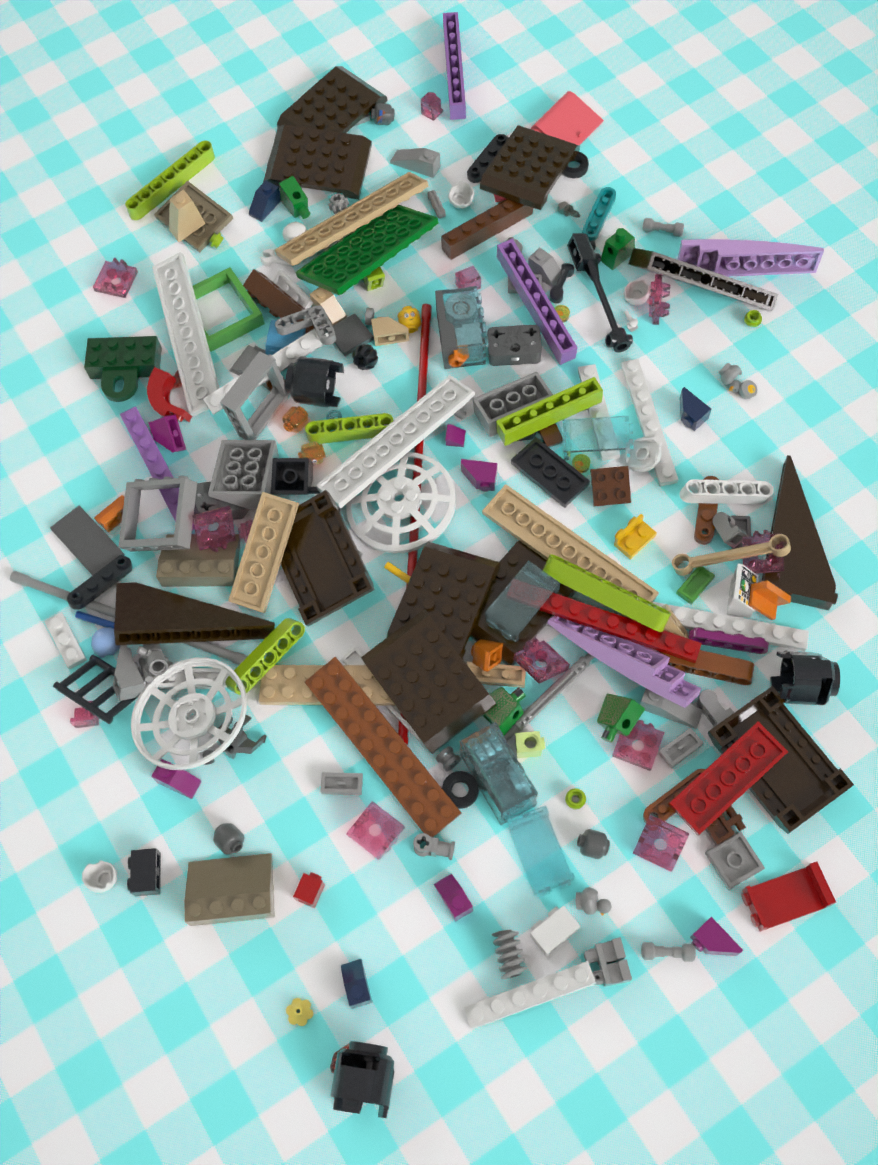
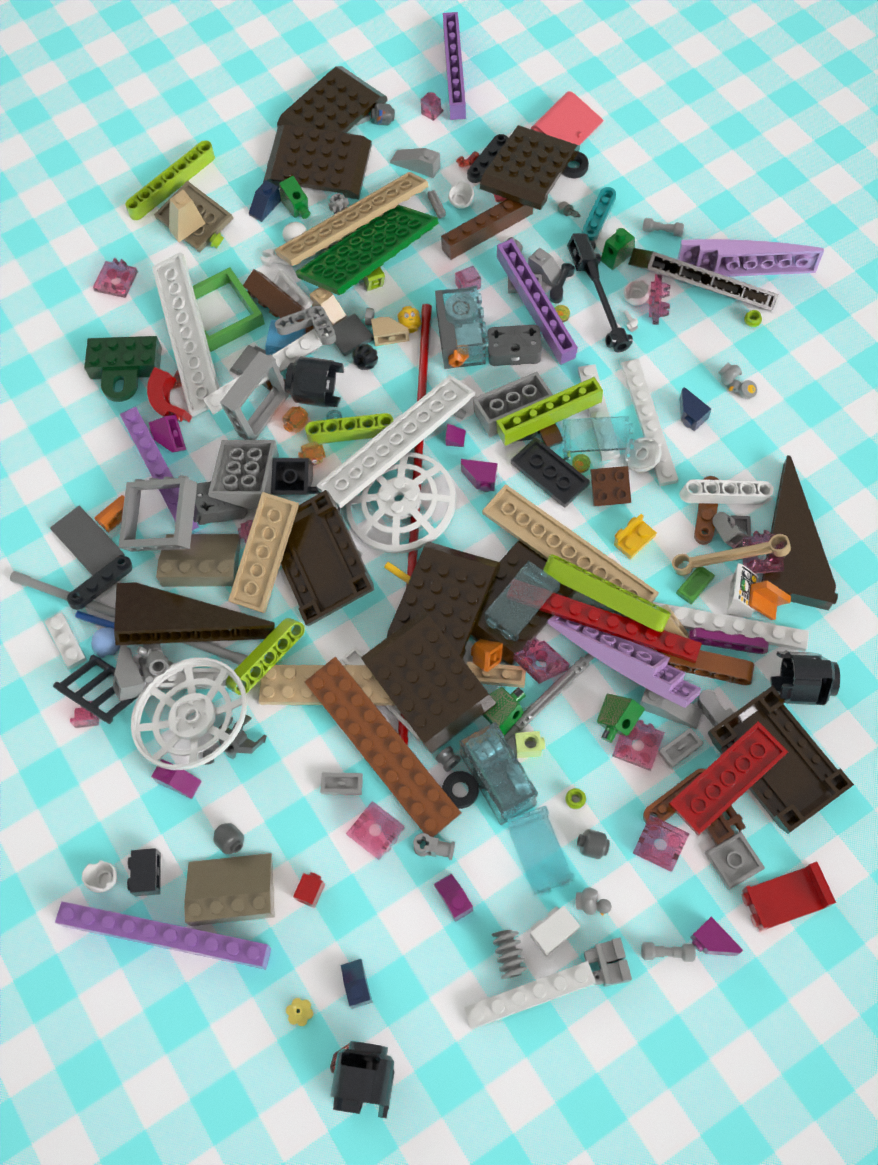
(163, 935): none -> medium lavender brick
(213, 539): clear pink piece -> none
(468, 161): none -> clear red arm

